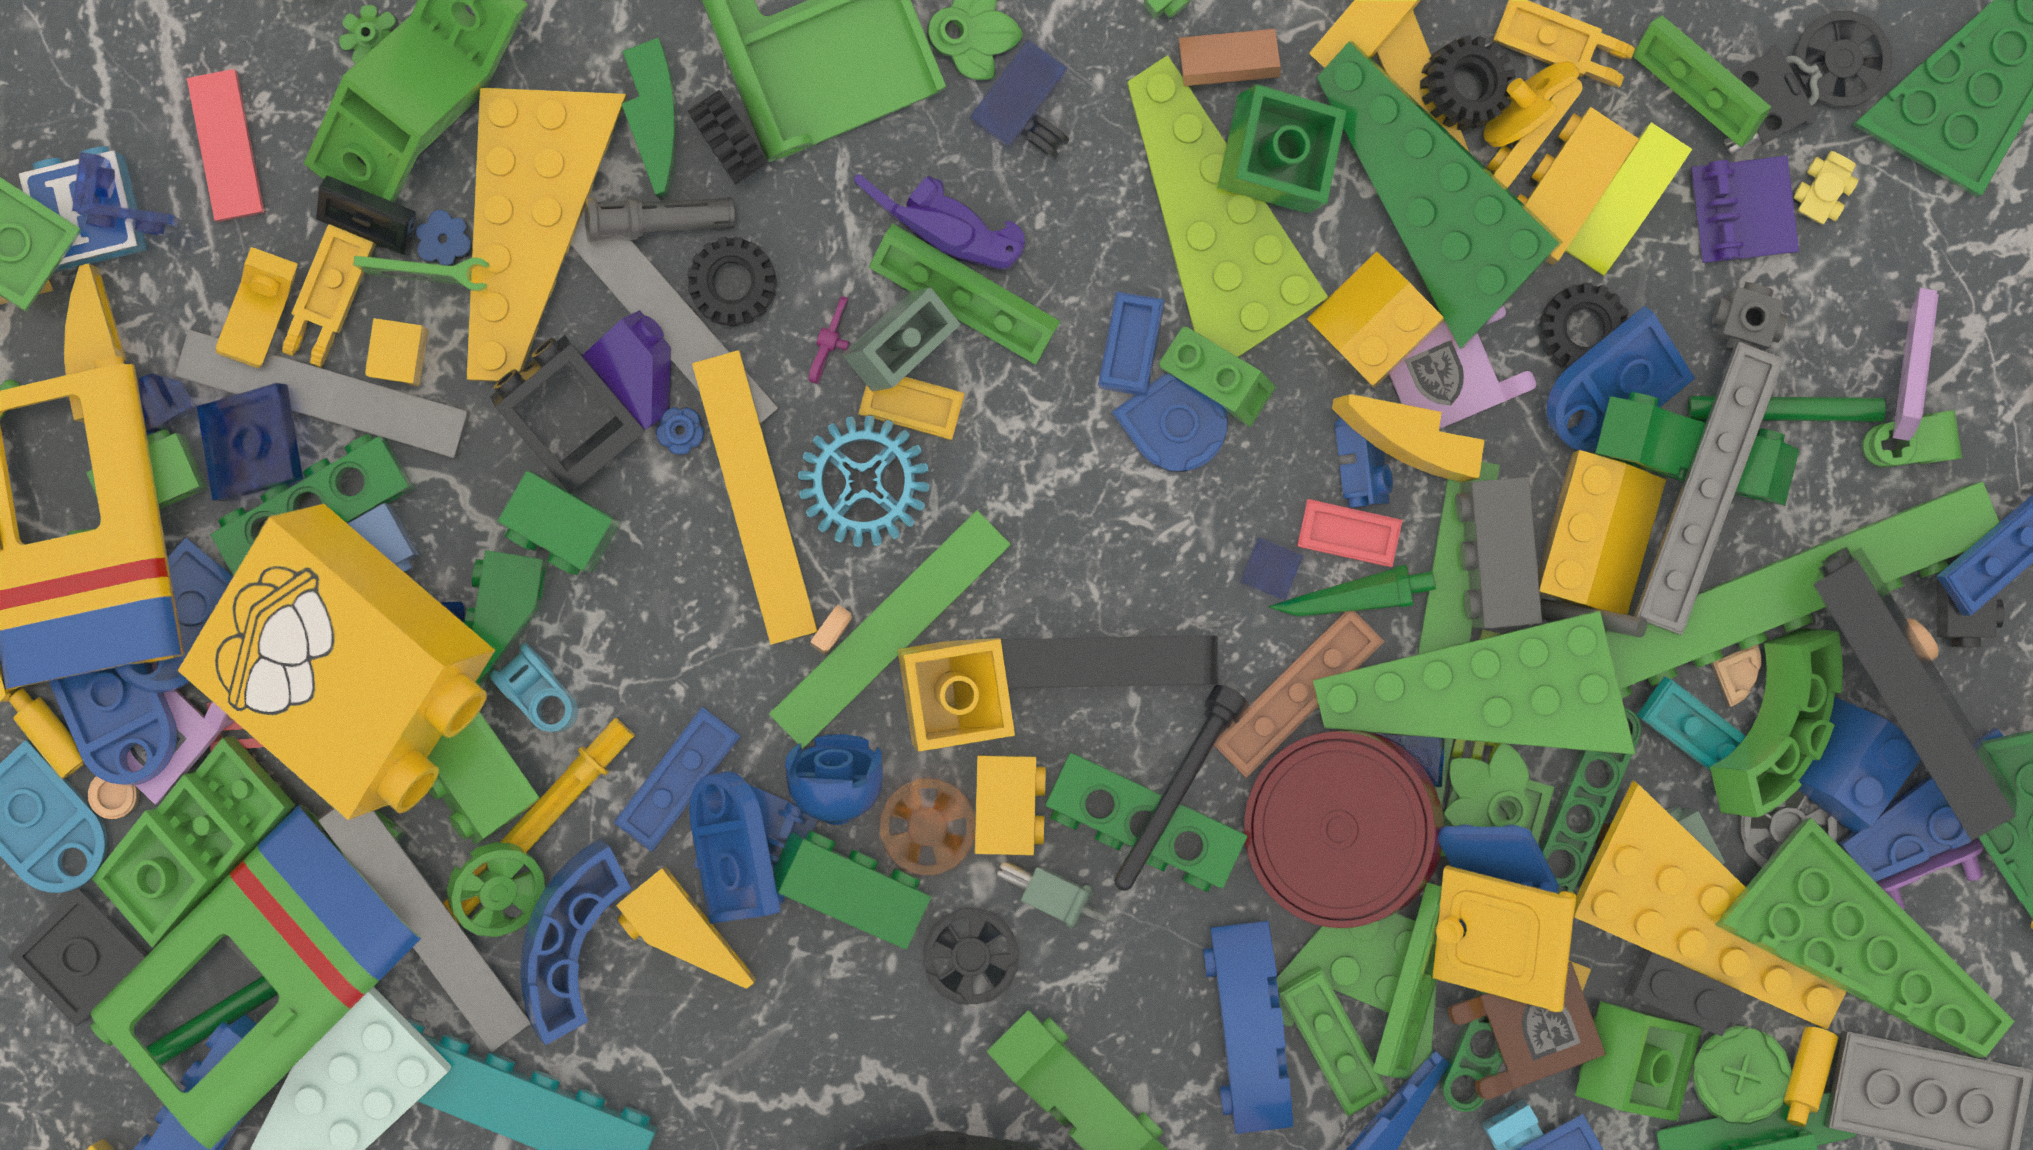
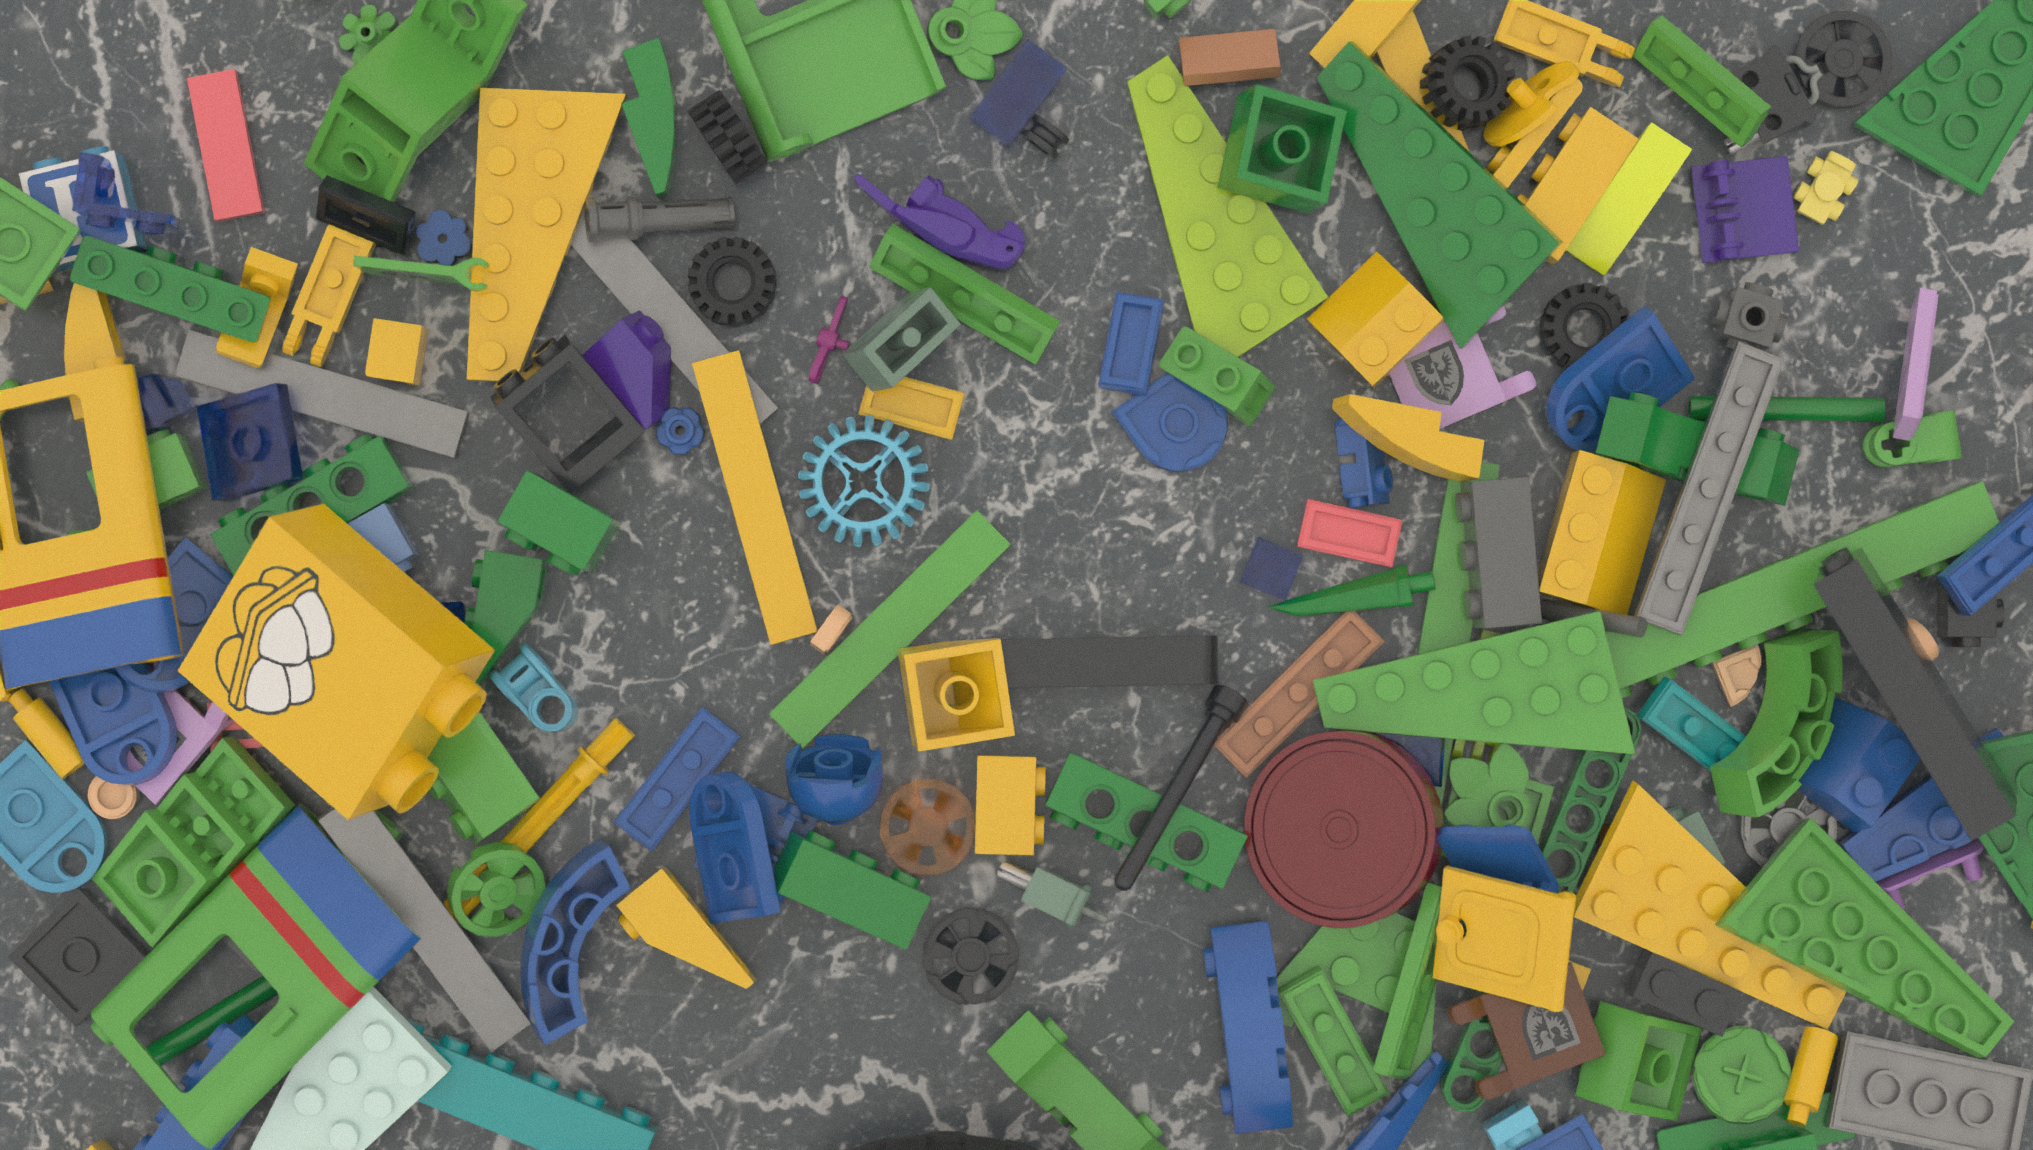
(163, 285): none -> green bracket

